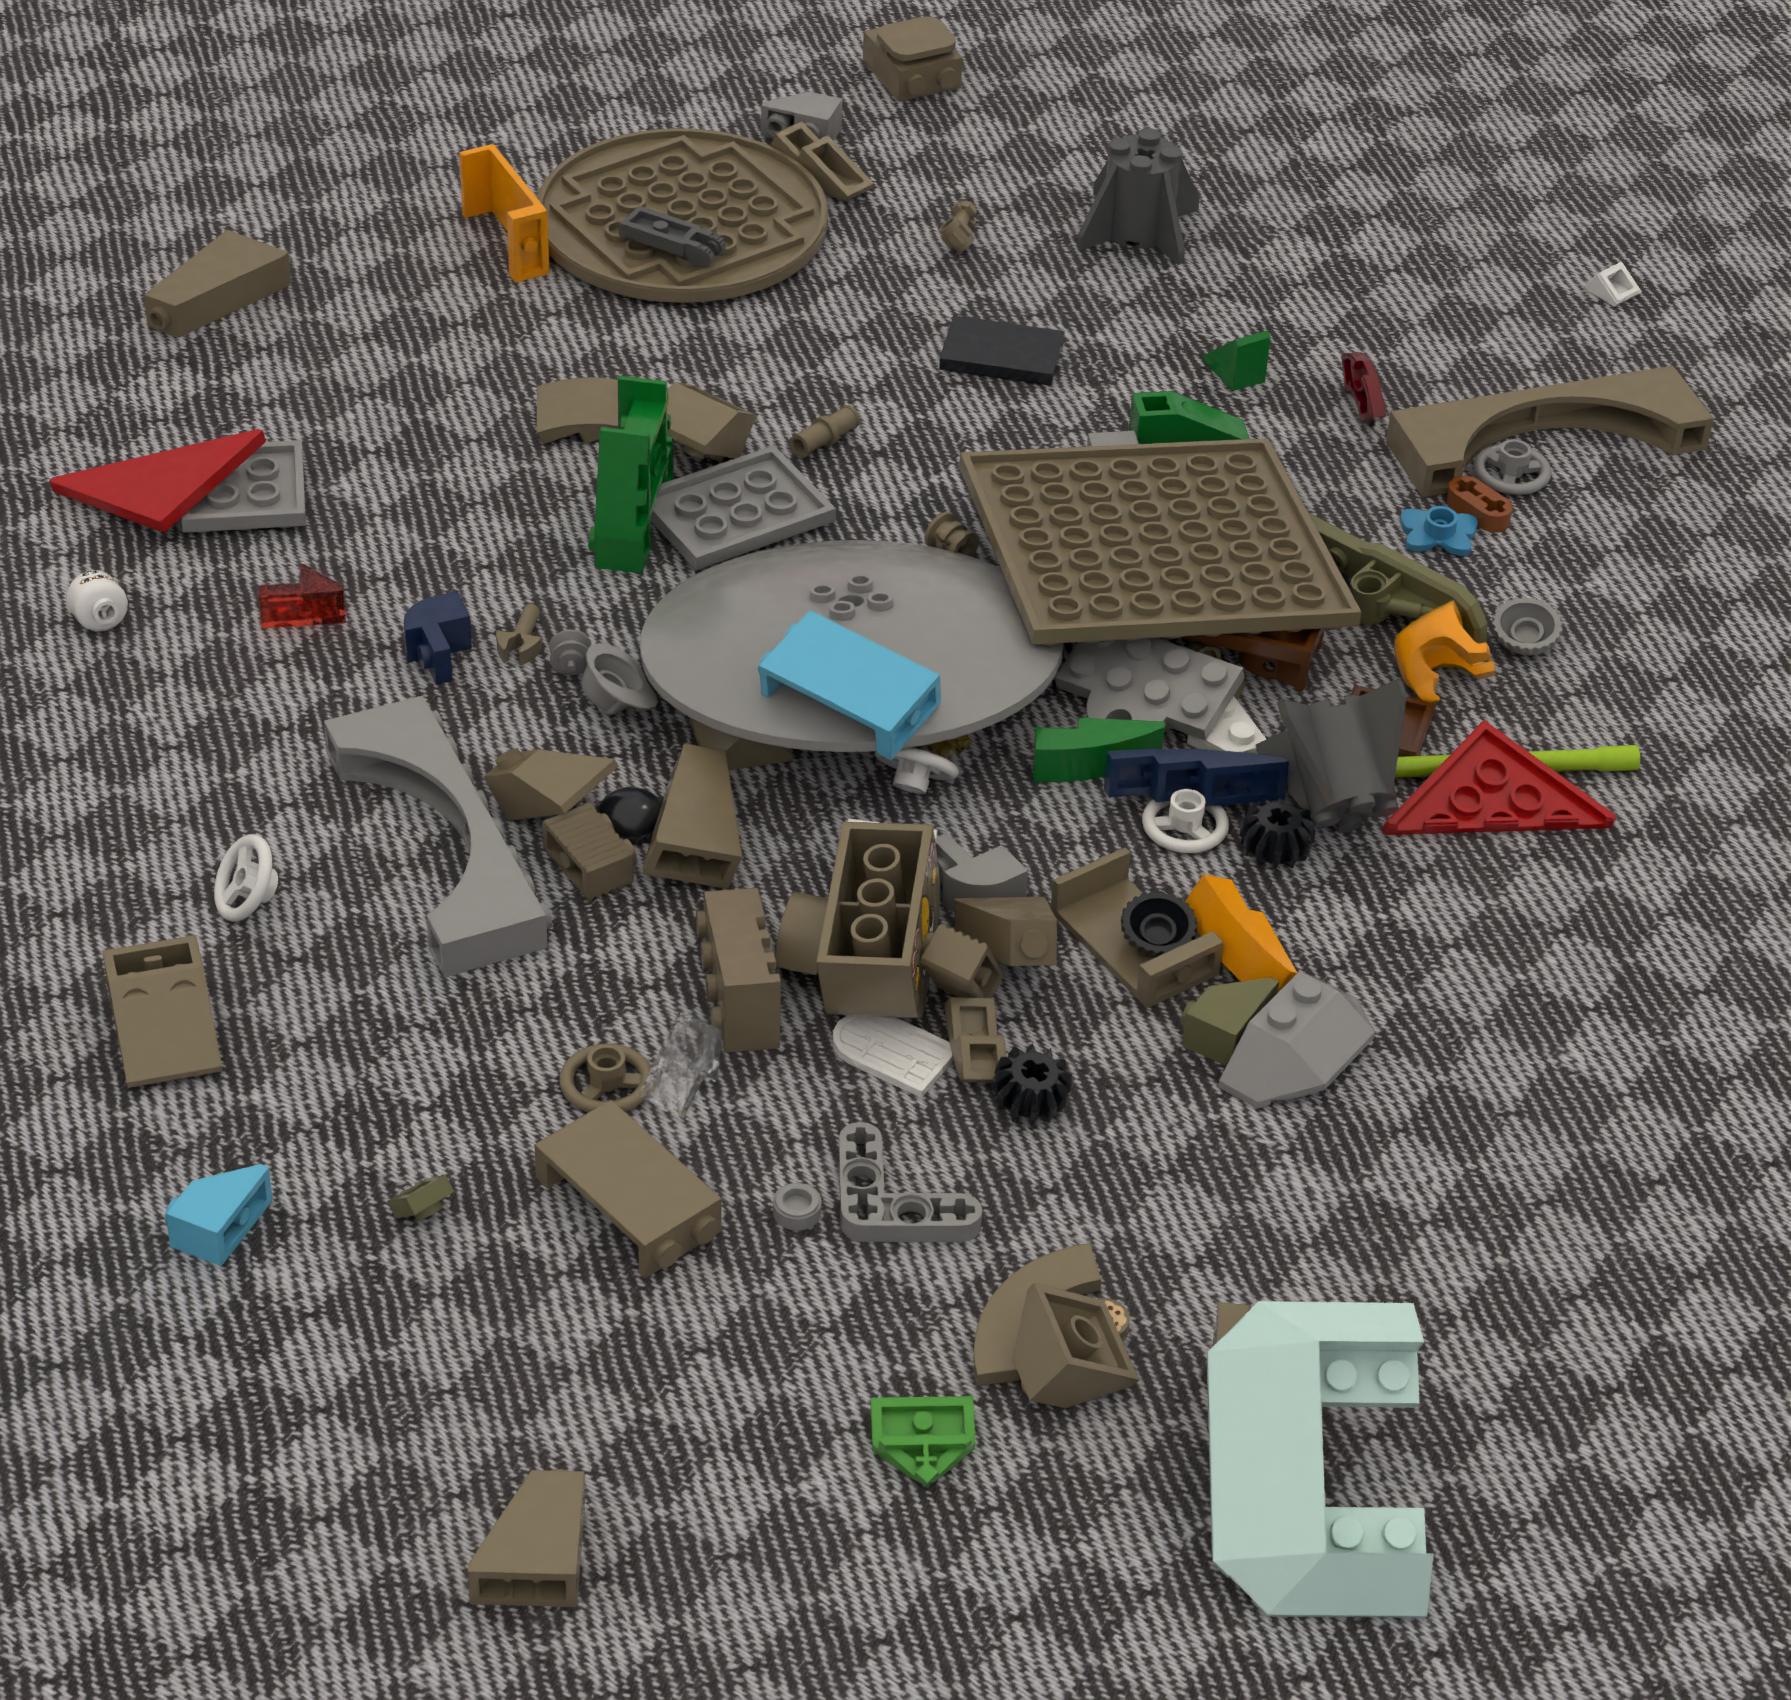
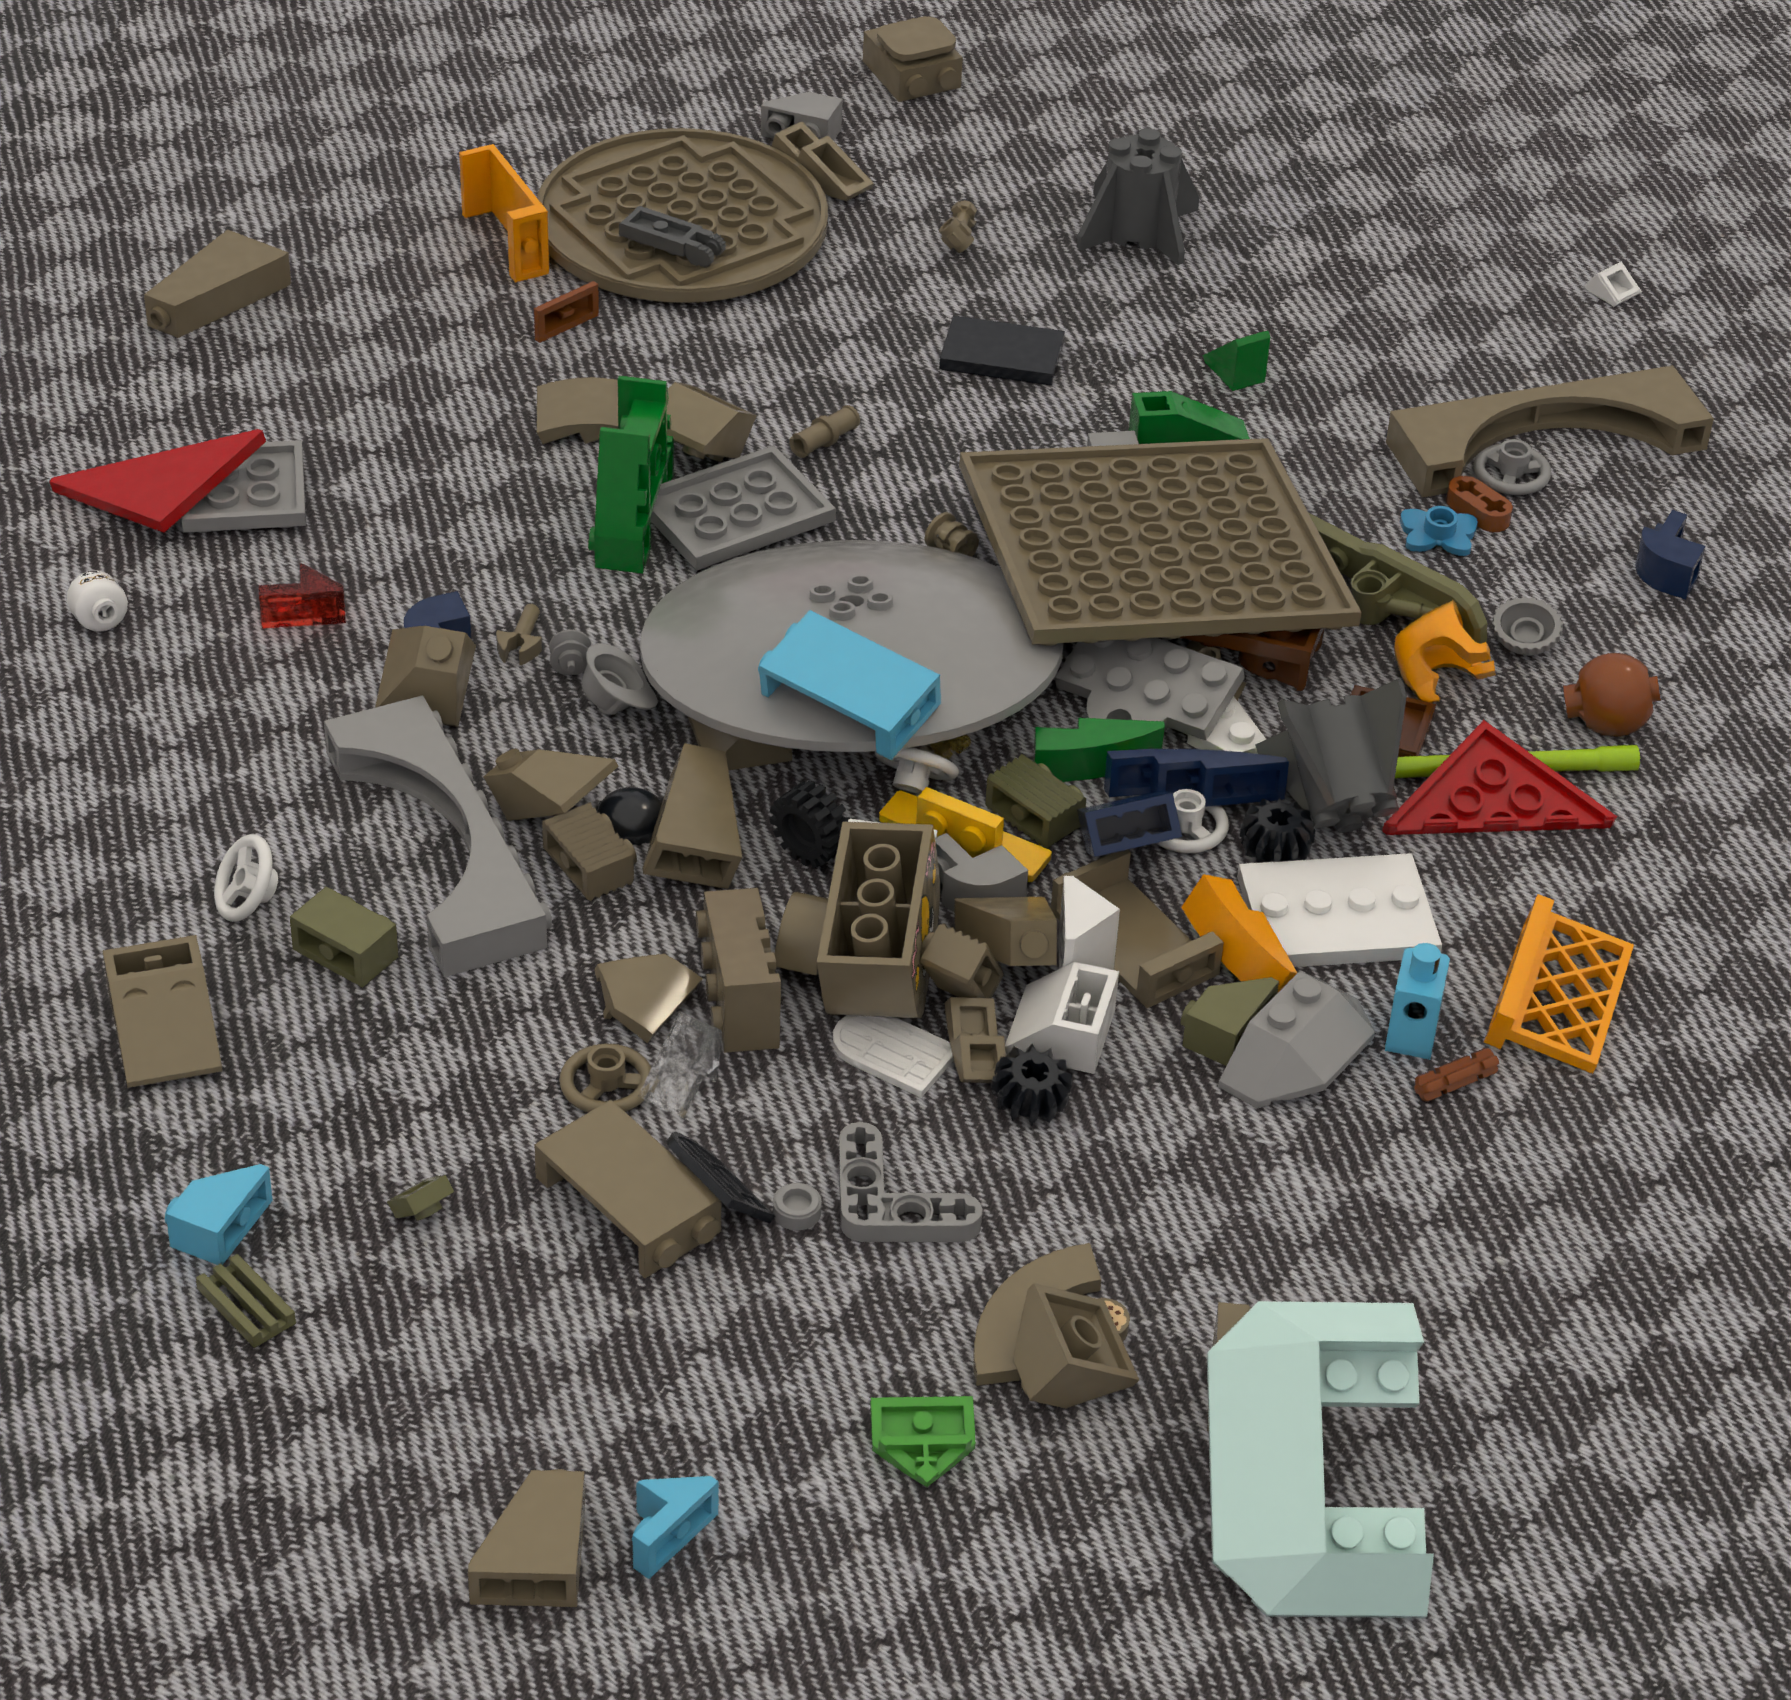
(259, 1288): none -> olive tile
(344, 936): none -> olive brick
(428, 664): none -> dark tan slope
(566, 311): none -> dark orange slope
(645, 991): none -> dark tan slope
(672, 1516): none -> medium azure slope
(718, 1177): none -> black window
(808, 823): none -> black tyre
(967, 824): none -> yellow bracket
(1034, 800): none -> olive brick
(1068, 1014): none -> white slope
(1086, 926): none -> white slope
(1129, 823): none -> dark blue brick
(1158, 923): black hat -> none
(1342, 907): none -> white plate
(1364, 386): dark red tile -> none
(1421, 981): none -> medium azure torso
(1456, 1074): none -> dark orange axle
(1522, 982): none -> light orange fence
(1613, 695): none -> dark orange brick
(1667, 559): none -> dark blue brick

